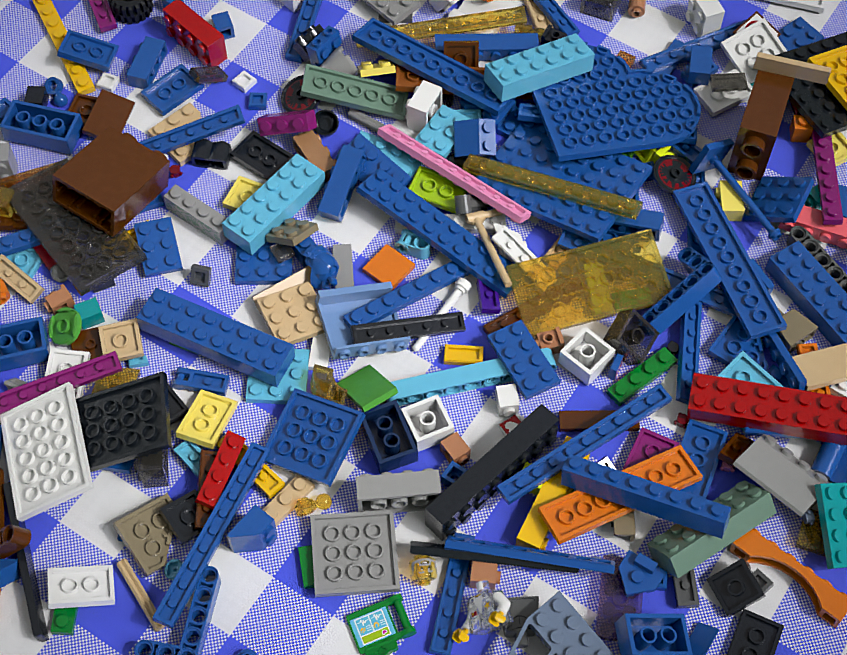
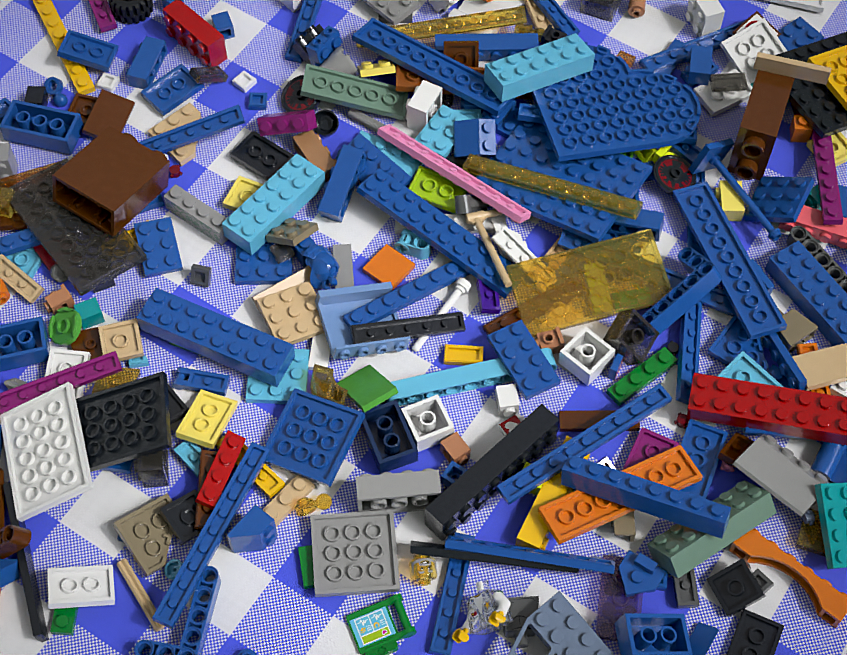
(211, 154): black brick -> none
(484, 571): nougat brick -> none

